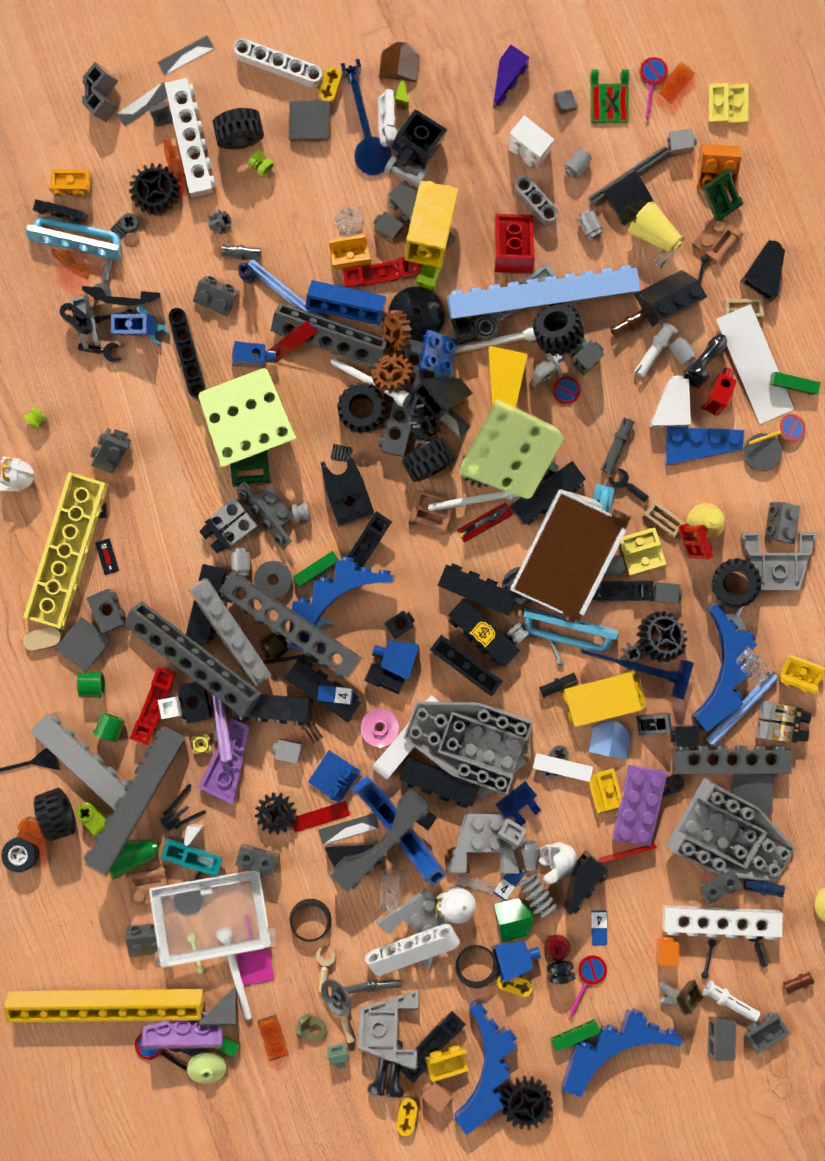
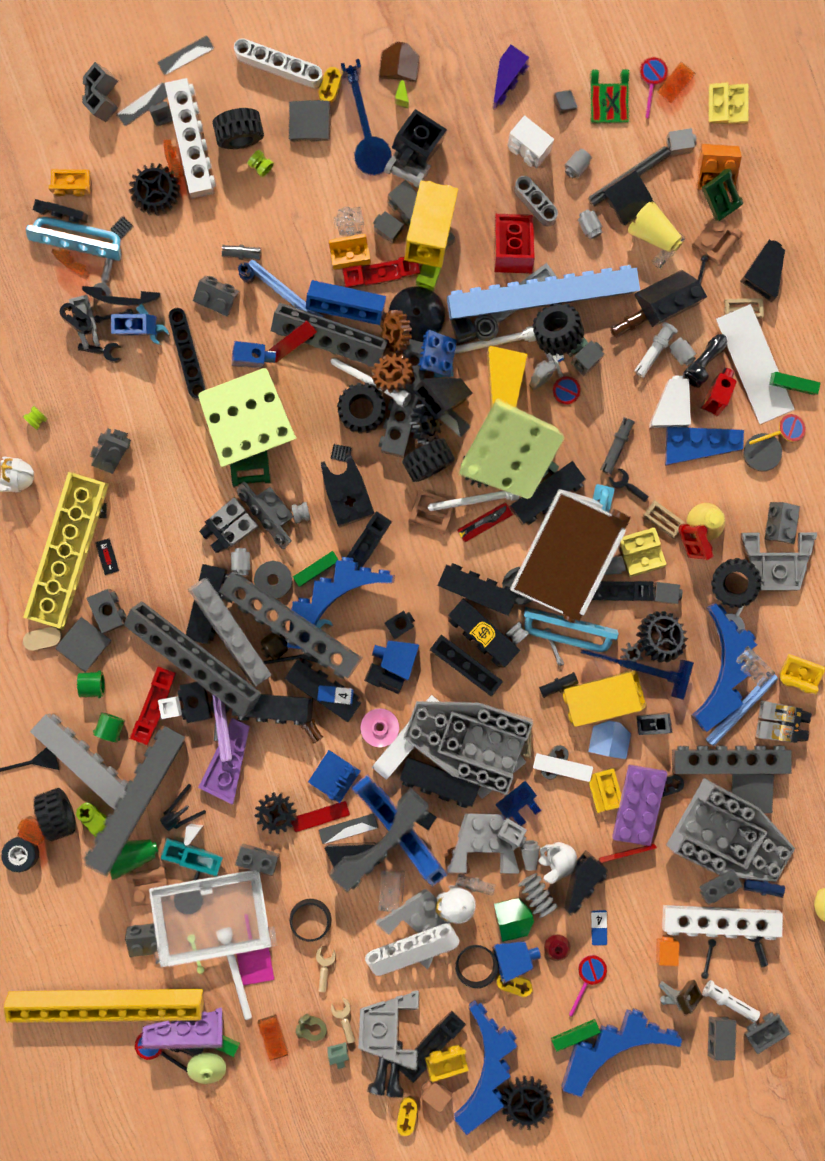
(123, 222): dark grey bush -> none
(196, 744): light yellow plate -> none
(219, 222): dark grey gear -> none
(223, 1012): dark grey tile -> none
(287, 751): light grey brick -> none
(341, 993): dark grey dish -> none
(386, 118): white hinge -> none
(508, 884): sticker -> none
(560, 972): black wheel -> none
(685, 735): black brick -> none
(797, 983): copper pin -> none

